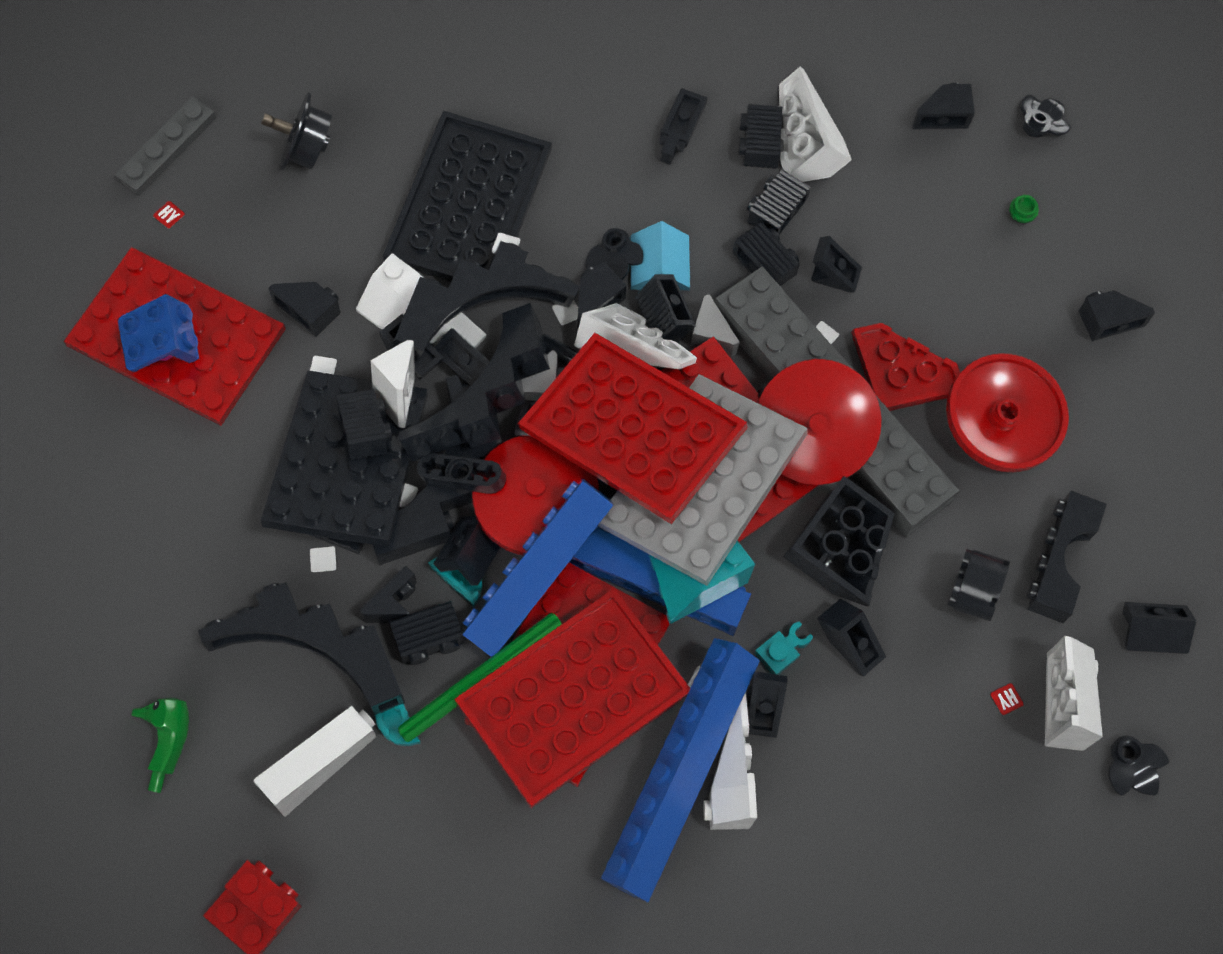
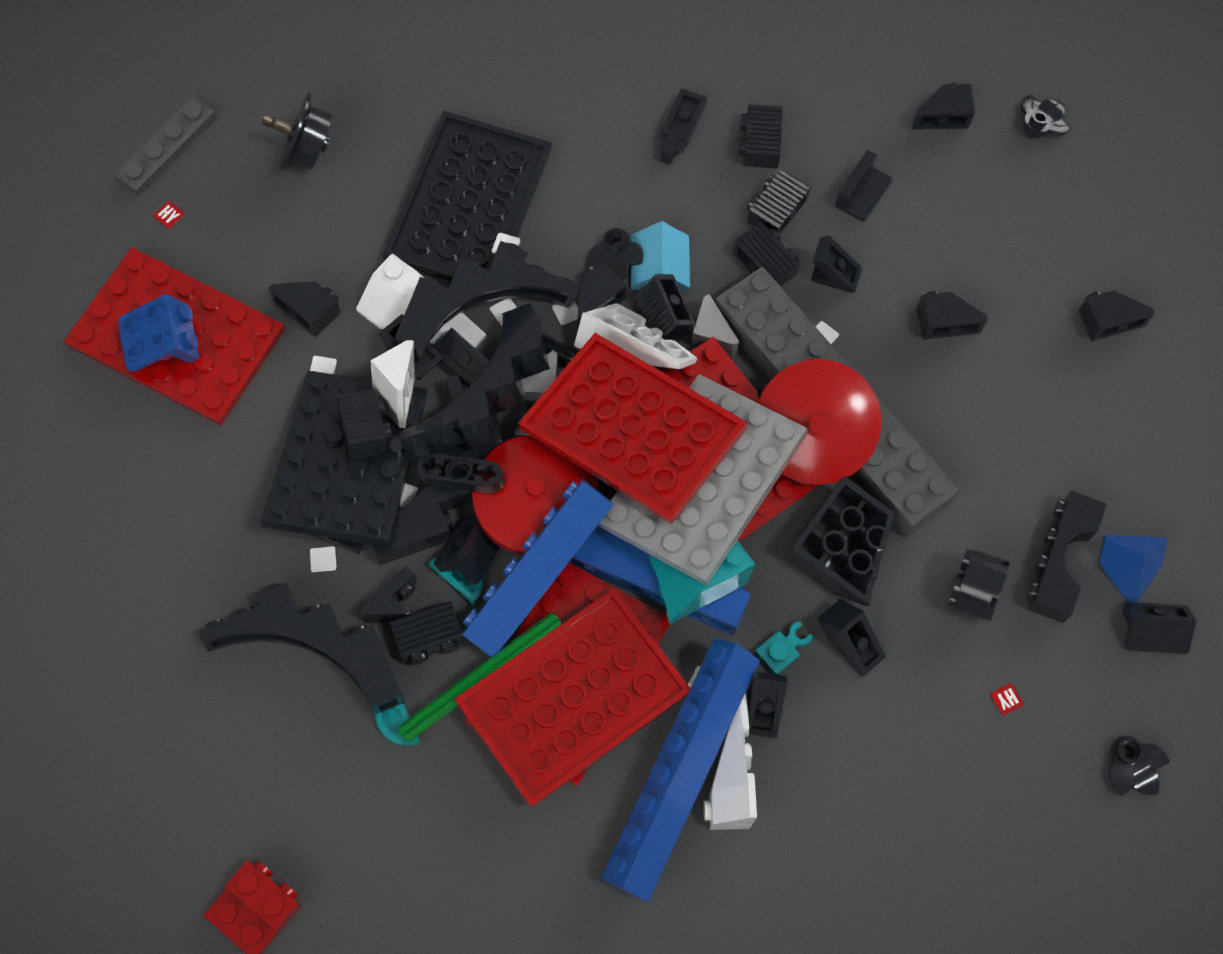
(172, 722): green animal -> none
(316, 760): white slope -> none
(501, 307): none -> white sticker
(809, 134): white wedge -> none
(863, 188): none -> black panel
(902, 369): red plate -> none
(948, 316): none -> black slope
(1007, 412): red dish -> none
(1024, 209): green plate -> none
(1072, 696): white wedge -> none
(1132, 562): none -> blue slope

